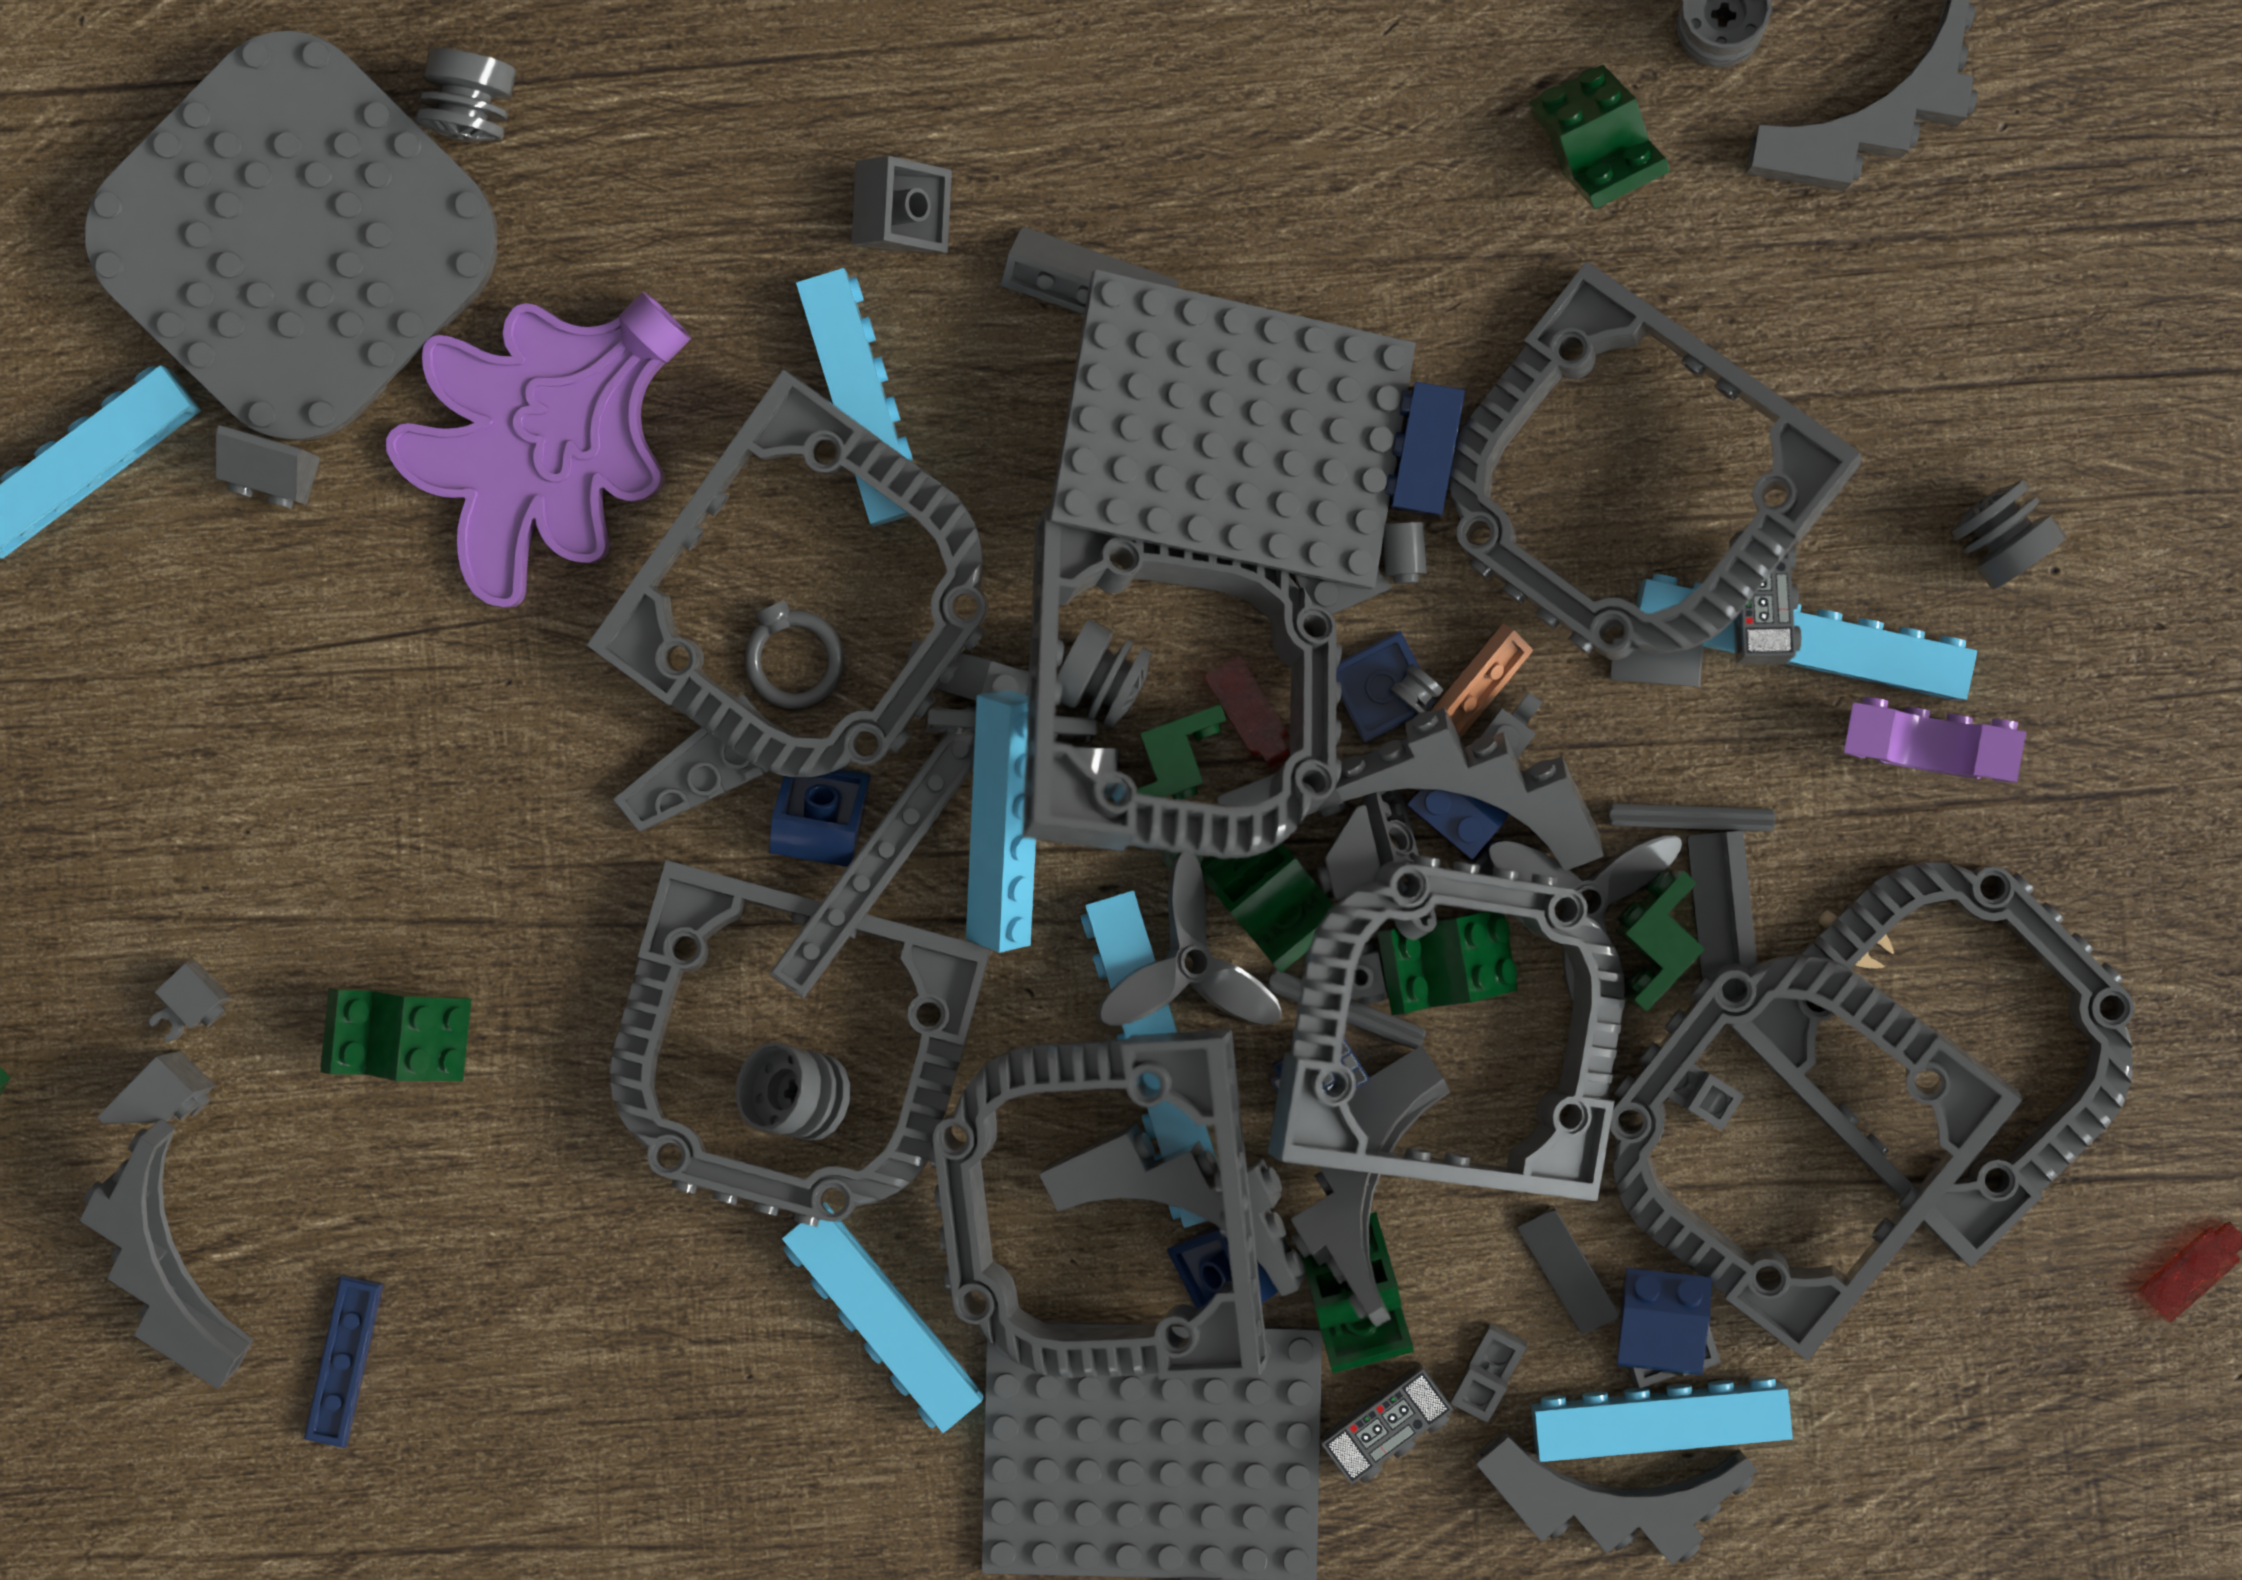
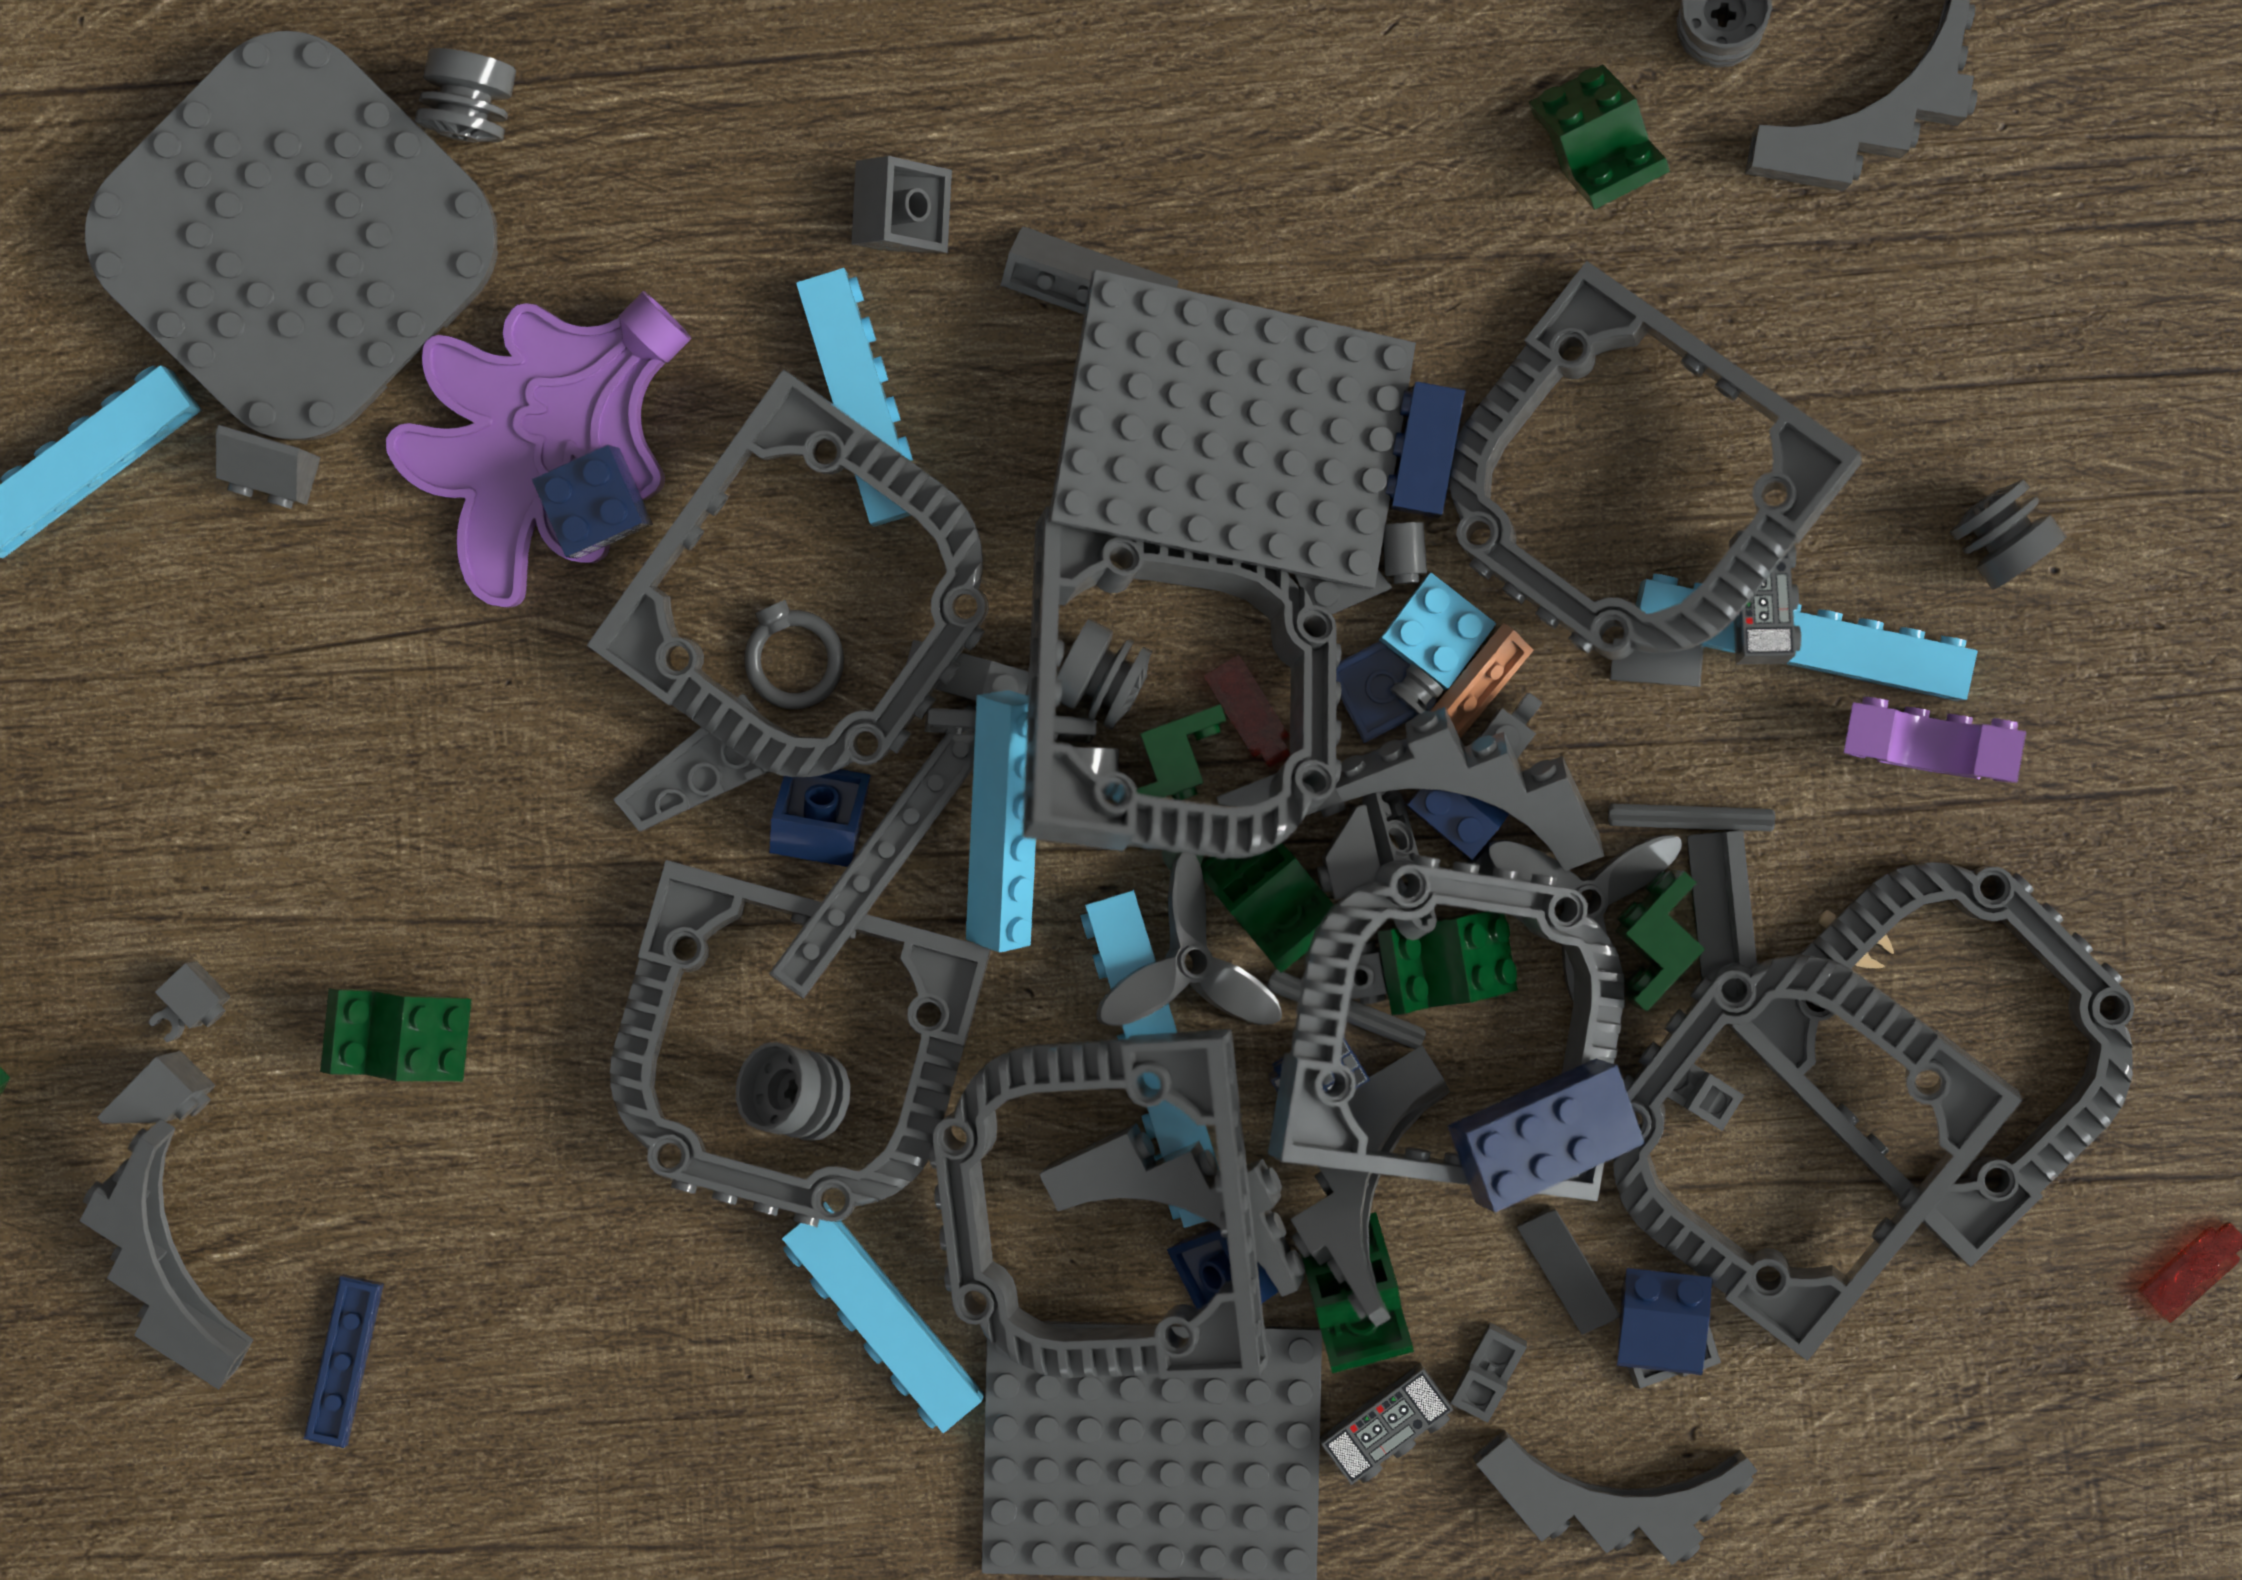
(592, 501): none -> dark blue brick
(1437, 631): none -> medium azure plate
(1546, 1134): none -> dark blue brick
(1661, 1420): medium azure brick -> none

